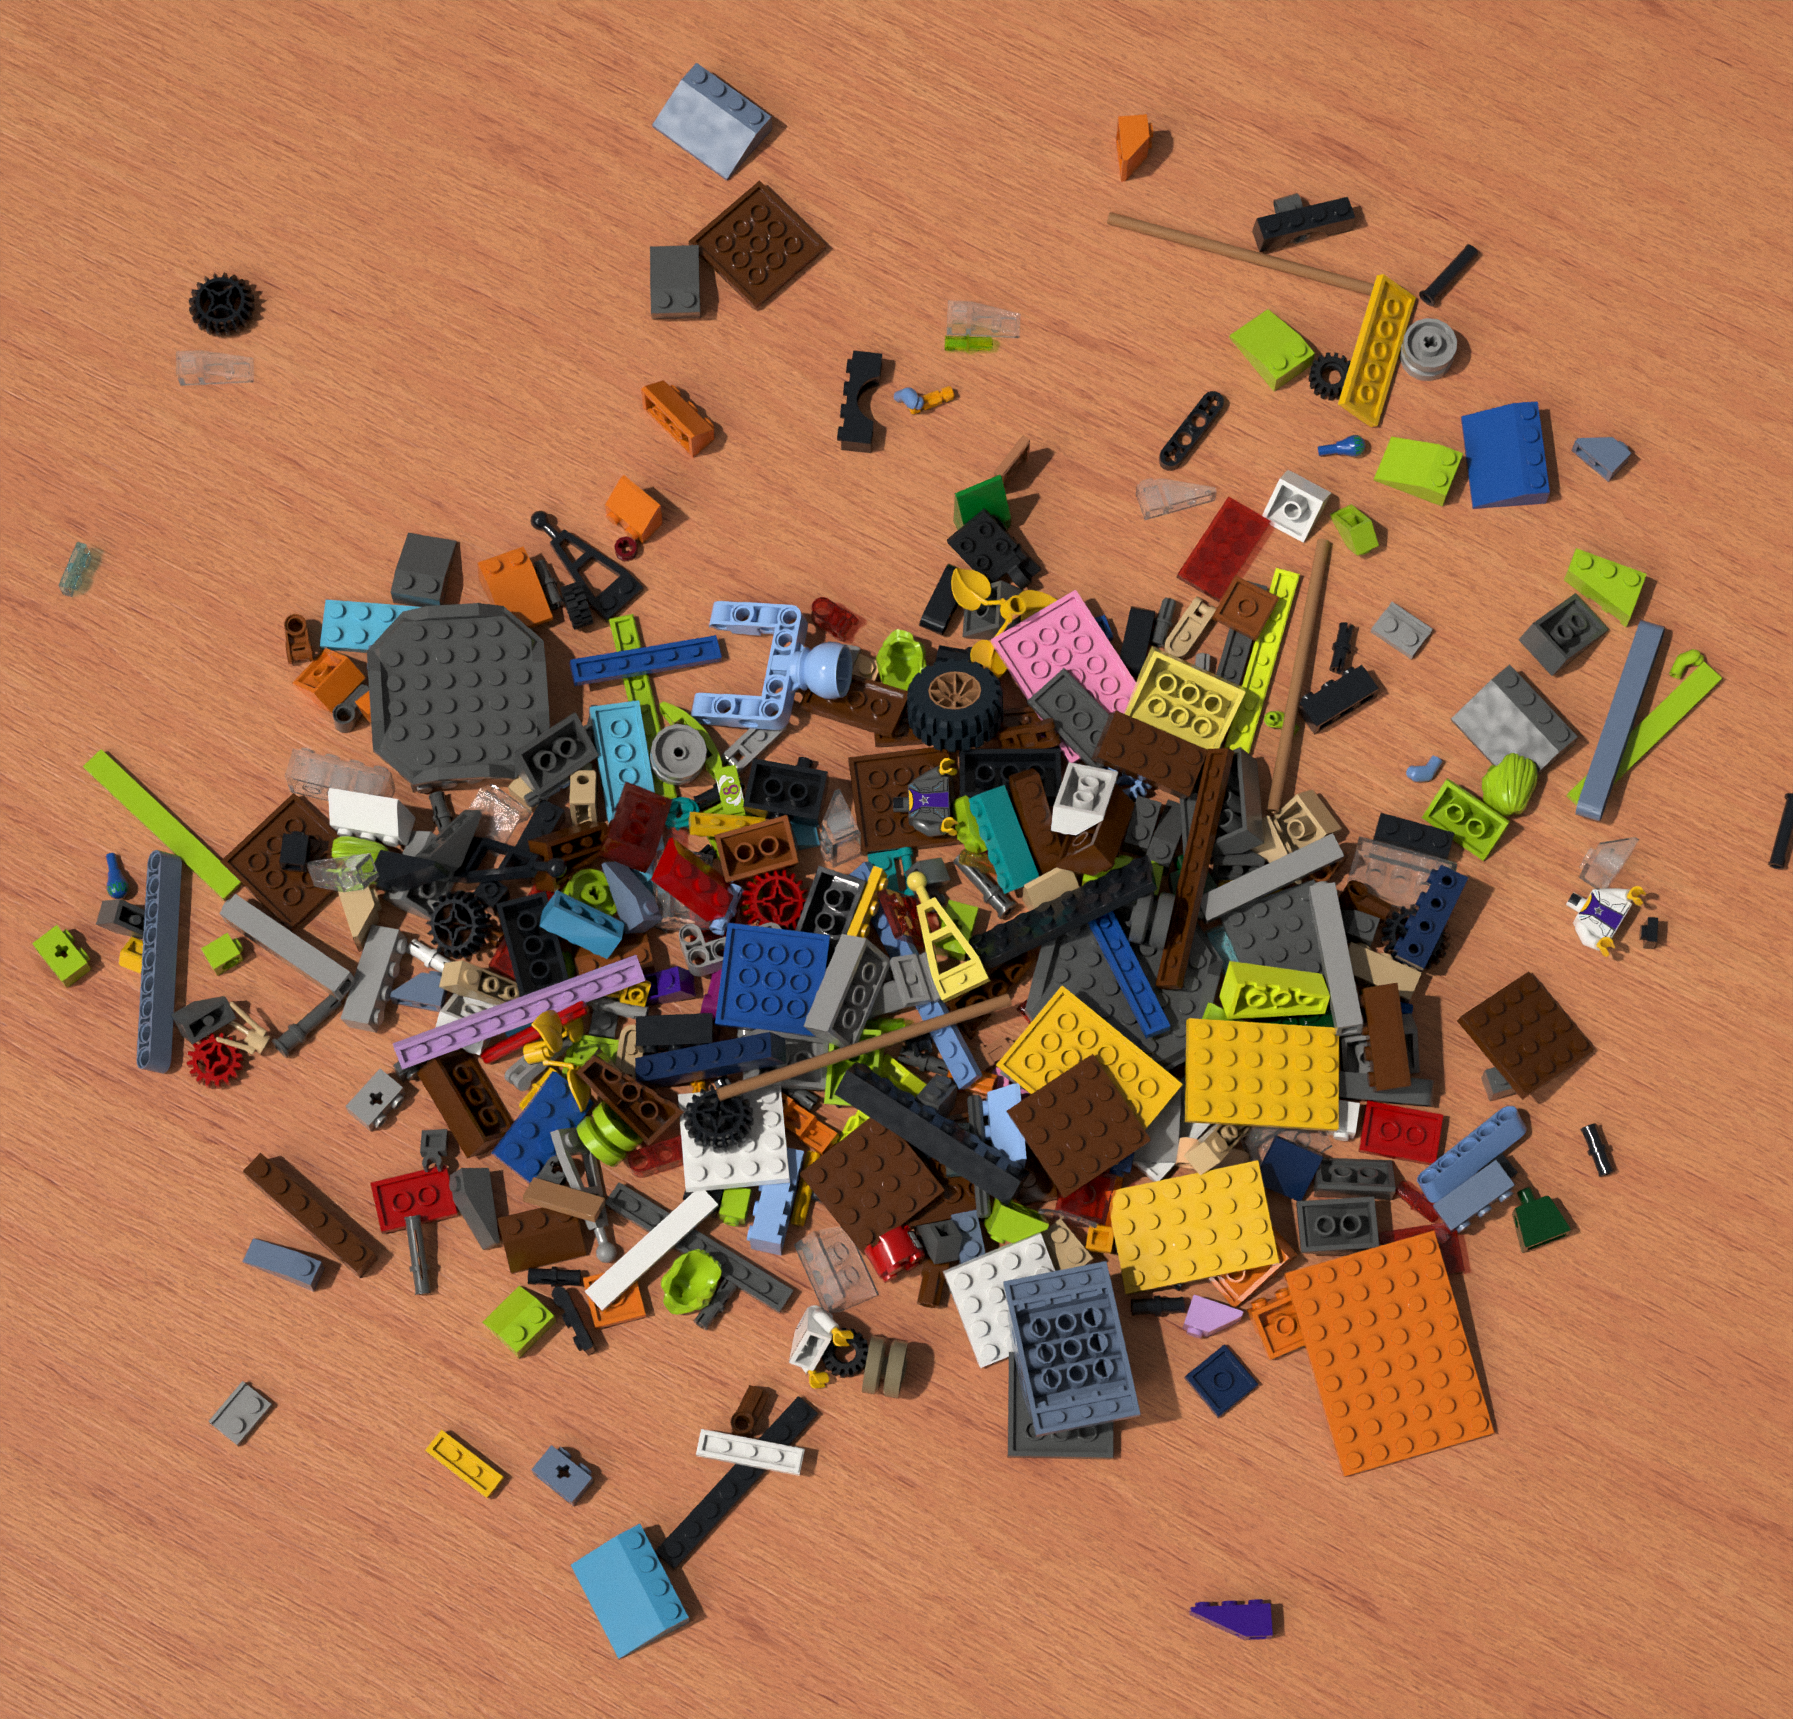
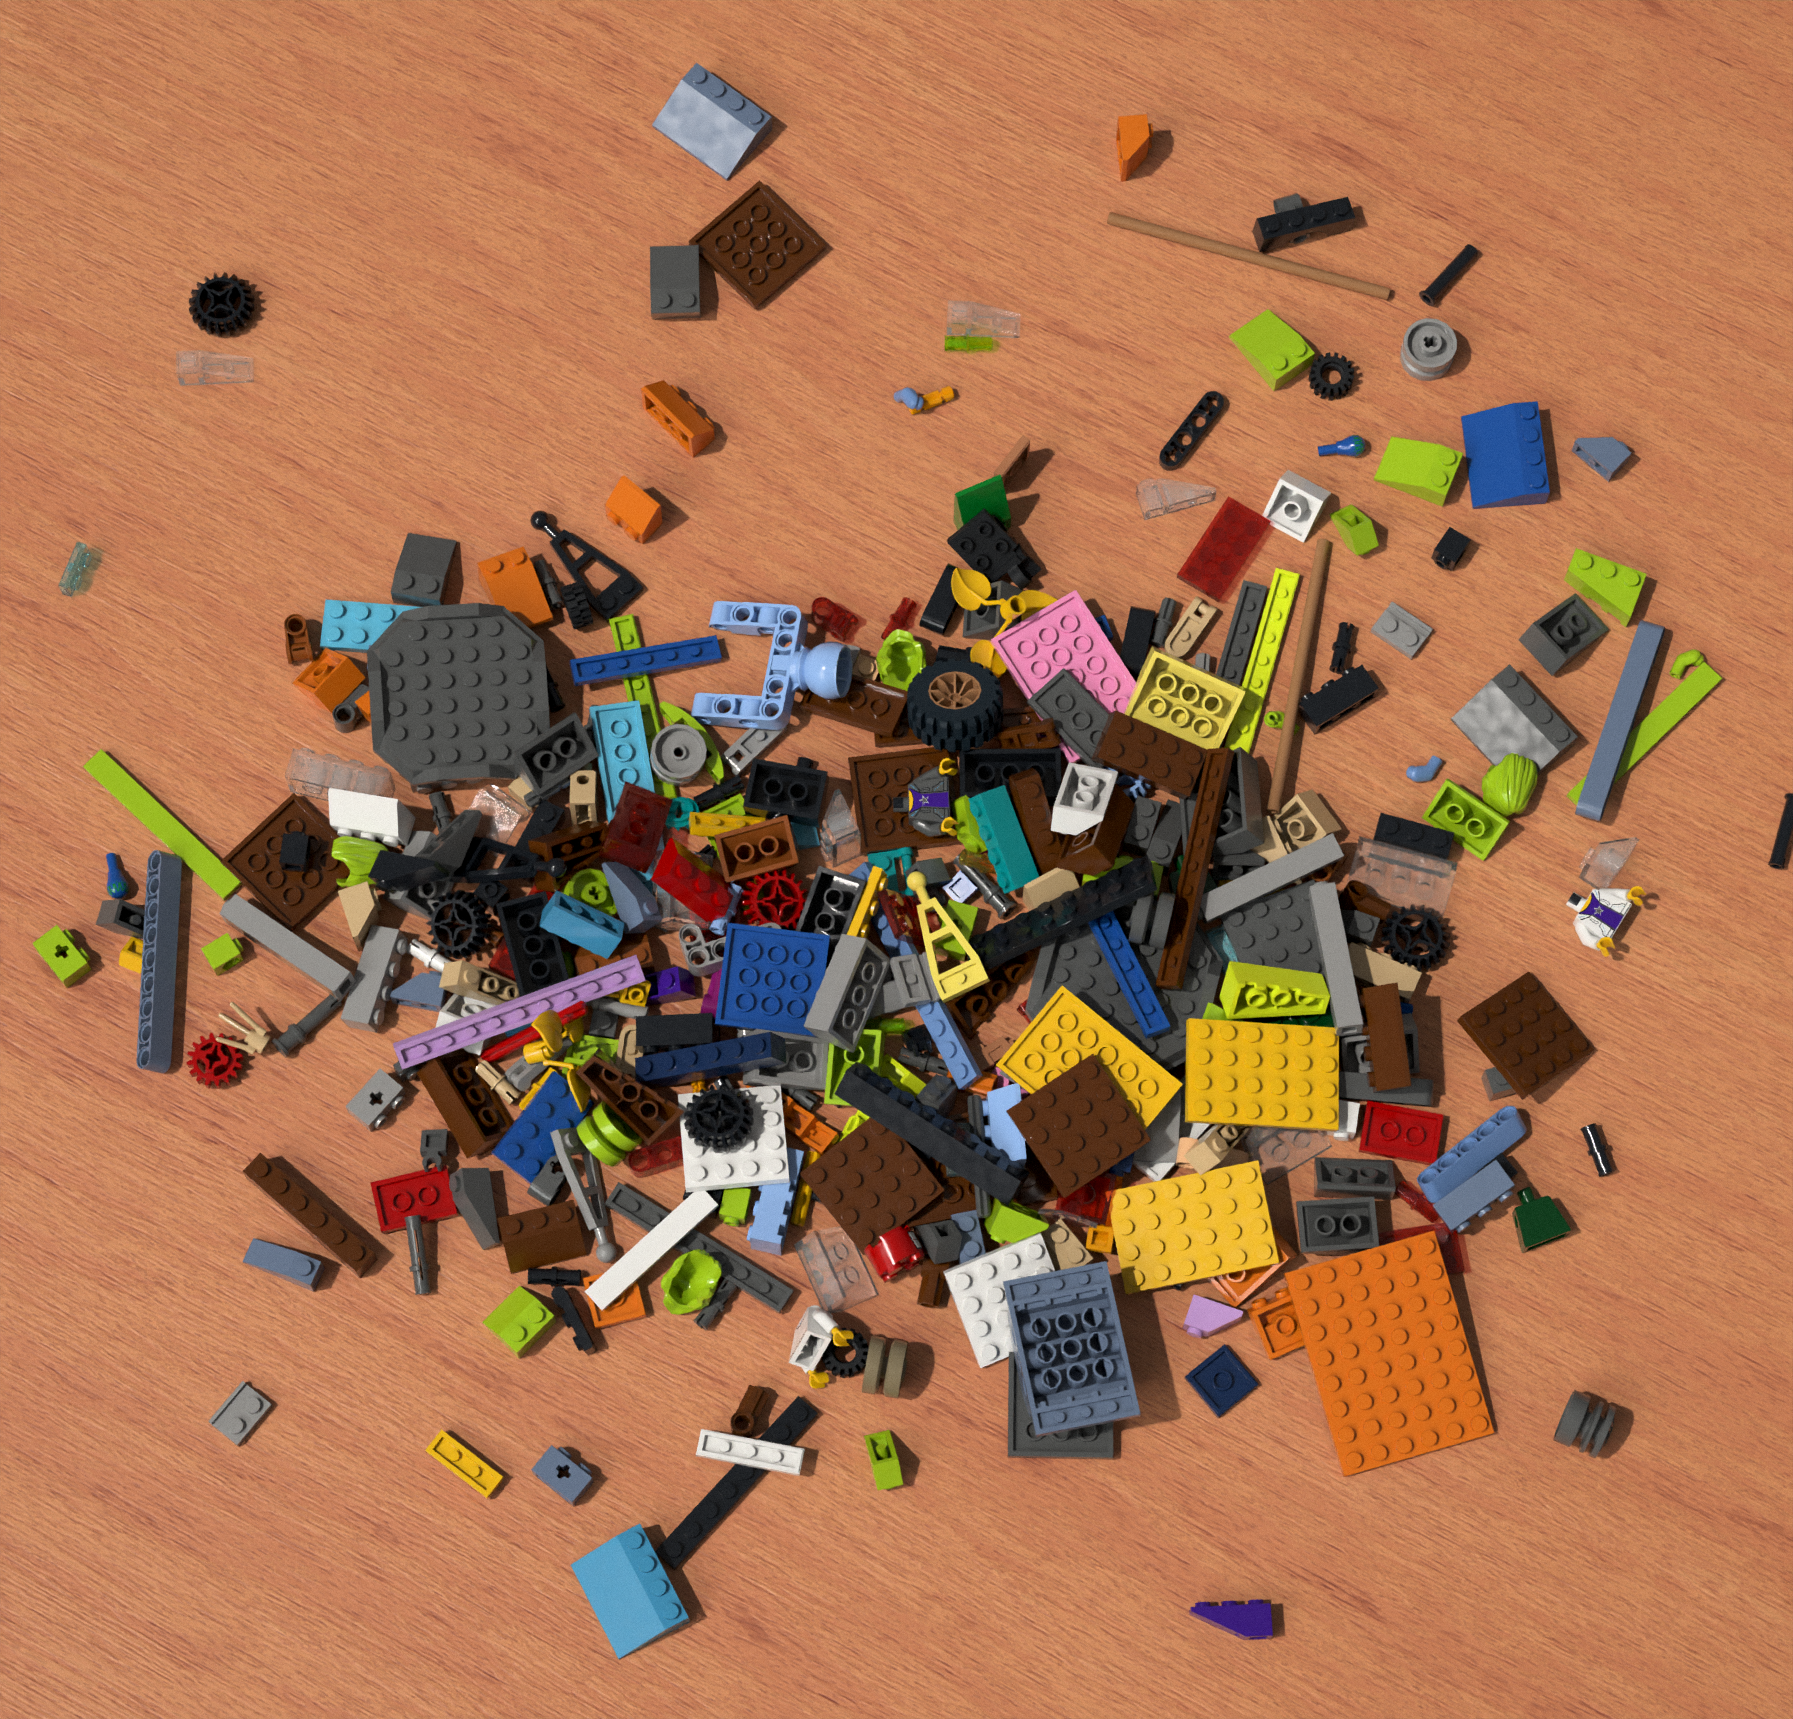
(203, 1018): dark grey slope -> none
(343, 873): clear slope -> none
(497, 1082): none -> tan axle
(554, 697): none -> black axle
(564, 1199): medium nougat tile -> none
(618, 551): dark red bush -> none
(729, 789): lime sticker -> none
(863, 1047): medium nougat piece -> none
(864, 374): black arch -> none
(883, 1460): none -> lime slope
(899, 618): none -> clear red axle
(960, 888): none -> plate
(1157, 1305): black pin -> none
(1245, 608): dark orange tile -> none
(1289, 1168): dark blue tile -> none
(1376, 350): yellow plate -> none
(1430, 918): dark blue brick -> none
(1450, 549): none -> black brick
(1585, 1424): none -> dark grey wheel
(1649, 933): black plate -> none

